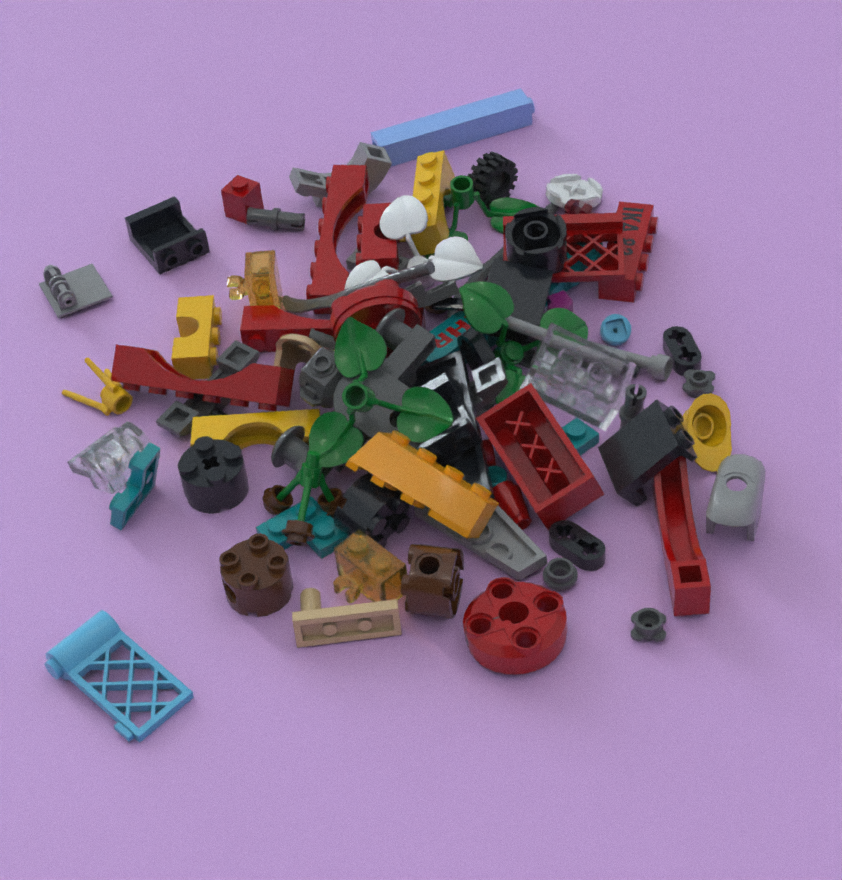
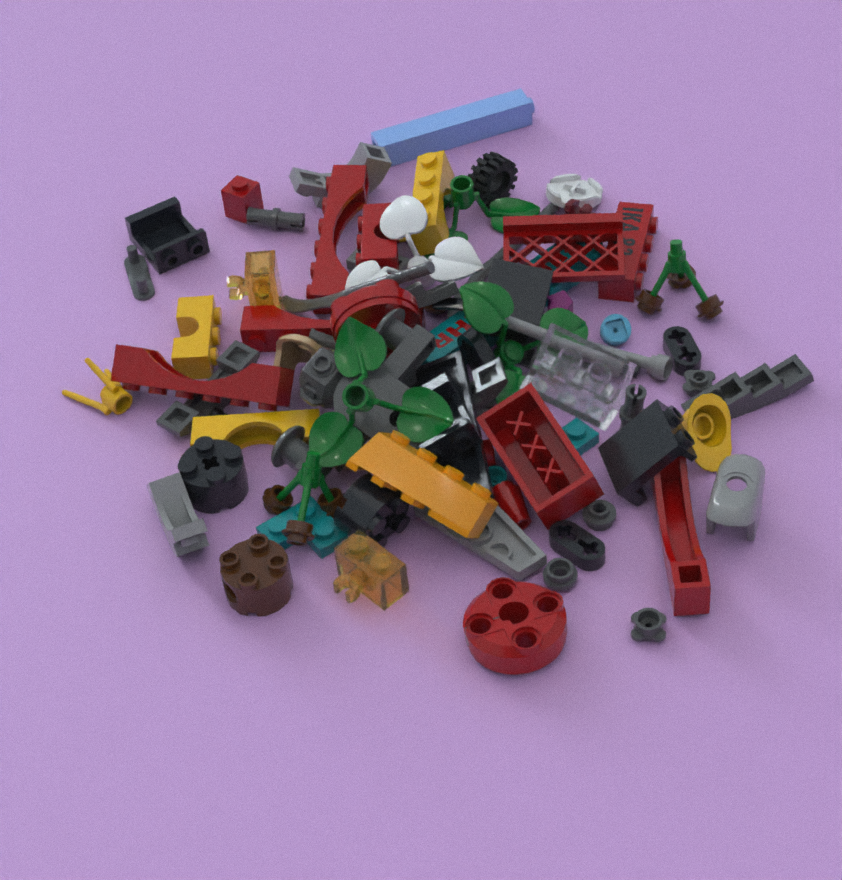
(73, 289): light grey hinge -> none
(88, 648): medium azure piece -> none
(109, 457): clear brick -> none
(138, 275): none -> dark grey piece
(139, 485): teal plate -> none
(177, 516): none -> light grey arch
(343, 623): tan piece -> none
(433, 580): reddish brown brick -> none
(537, 239): black brick -> none
(599, 515): none -> dark grey plate
(680, 276): none -> plant
(759, 386): none -> dark grey slope

